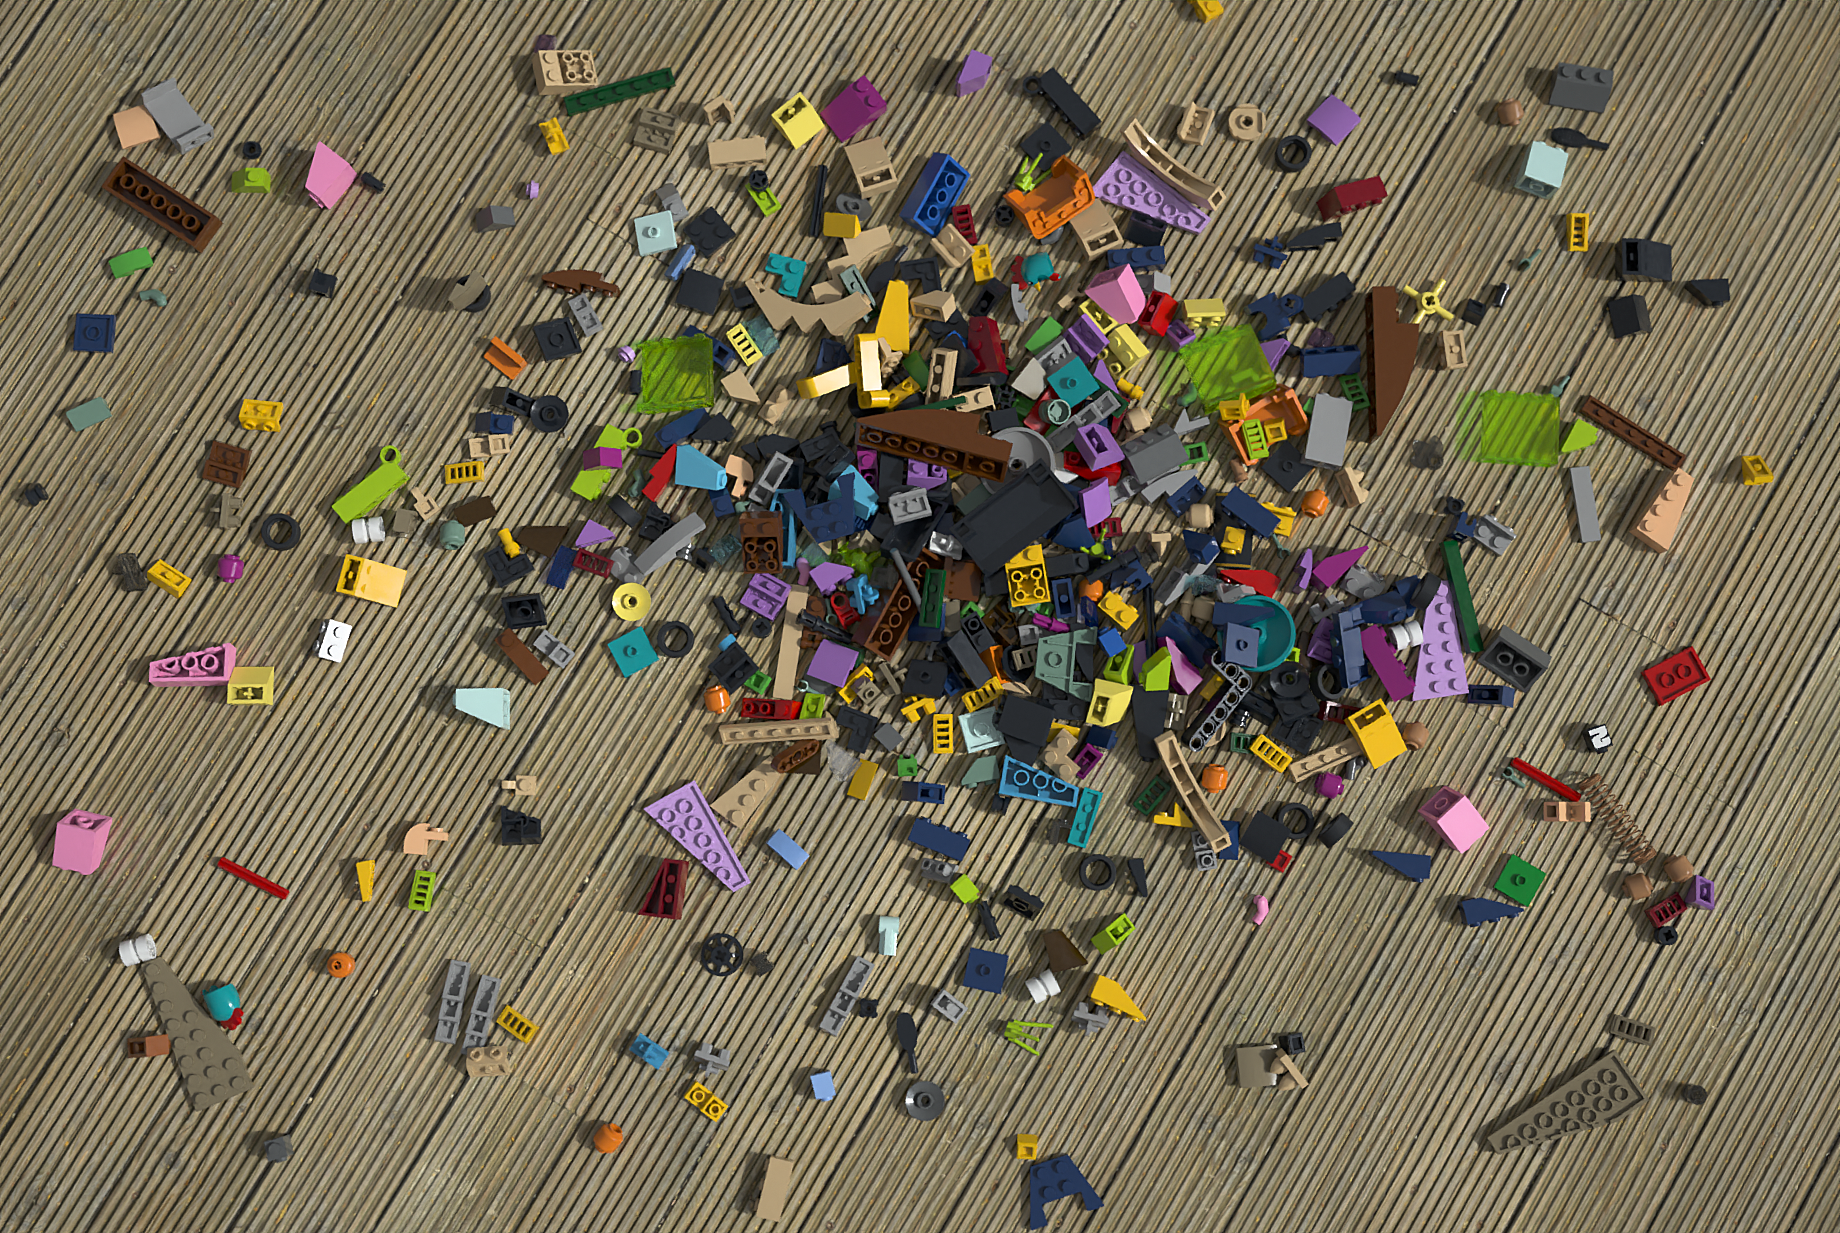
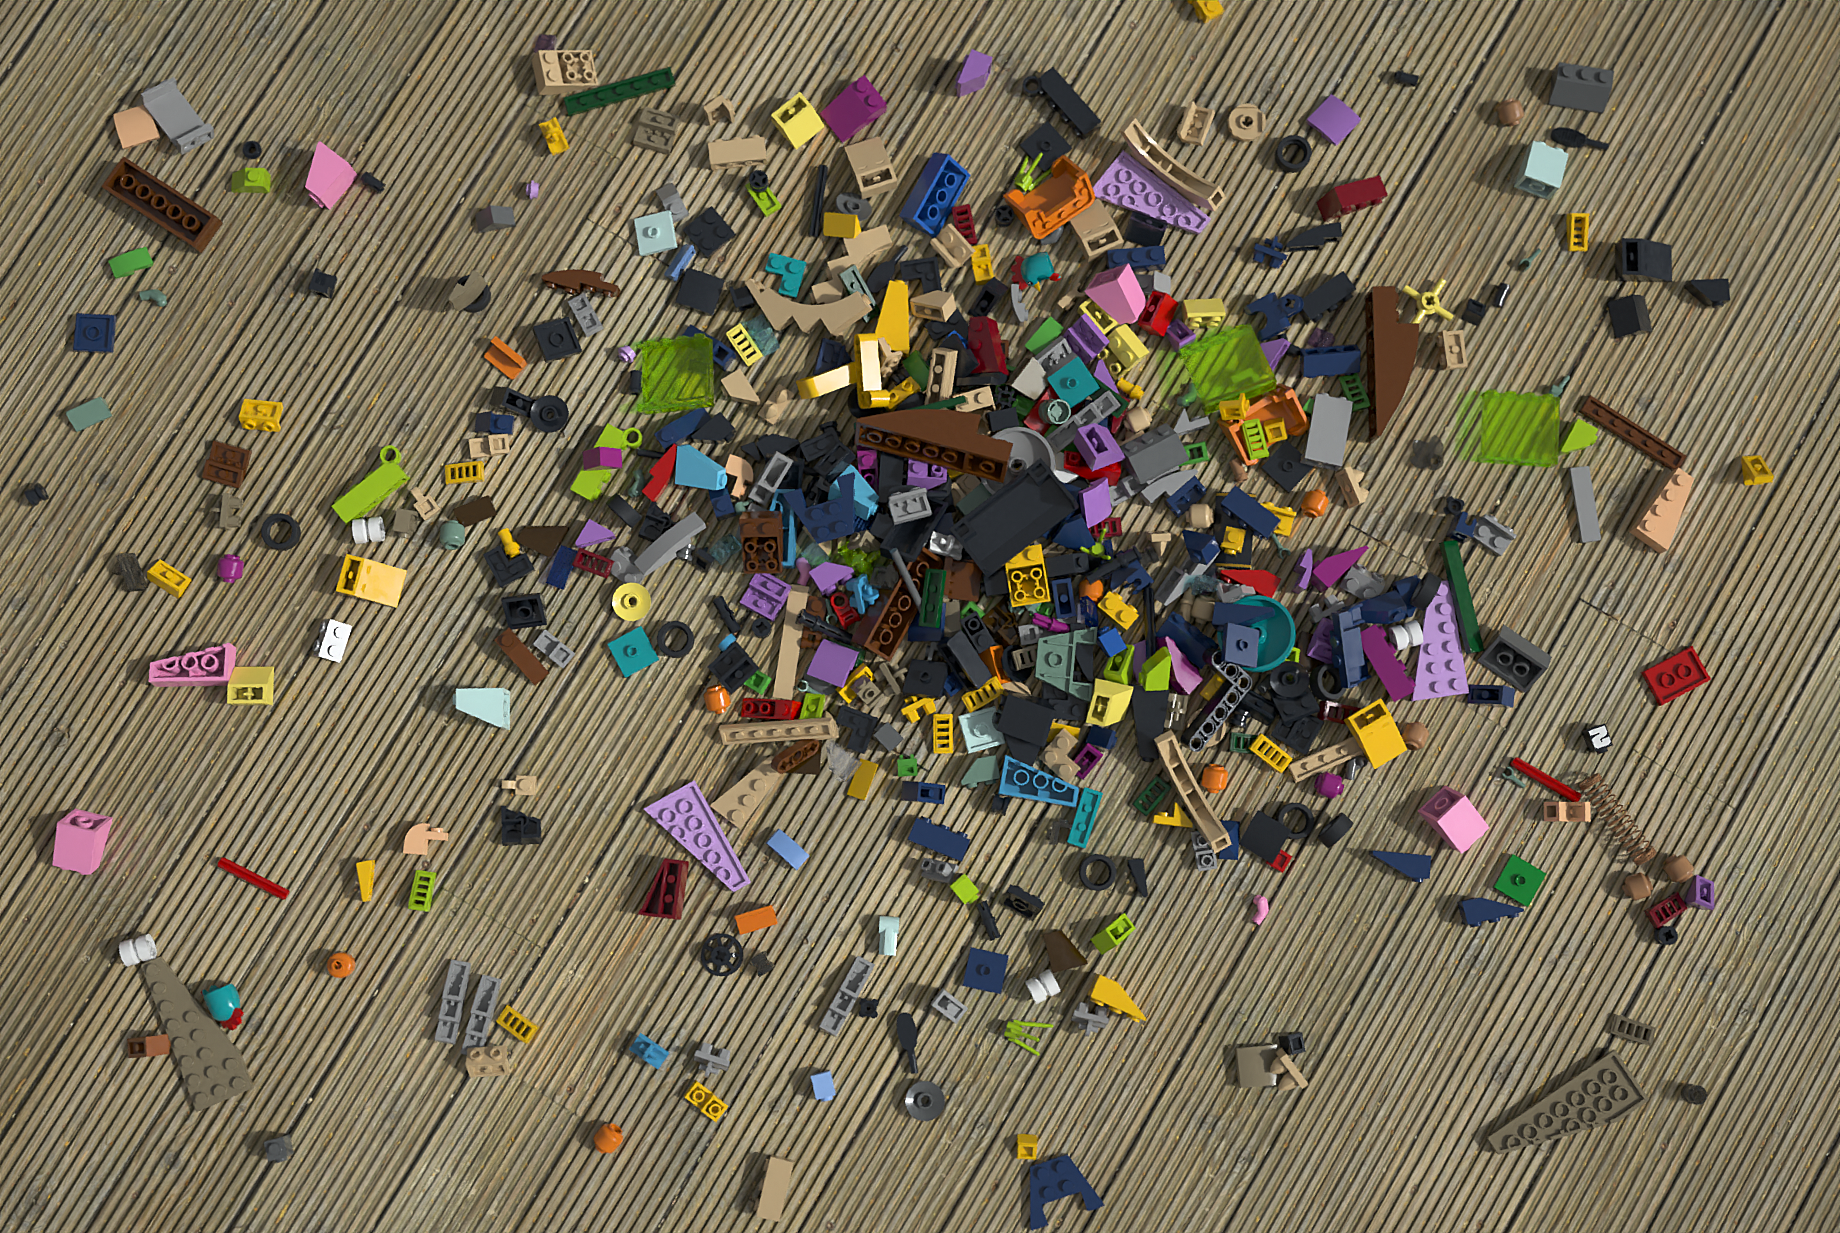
(756, 919): none -> orange panel

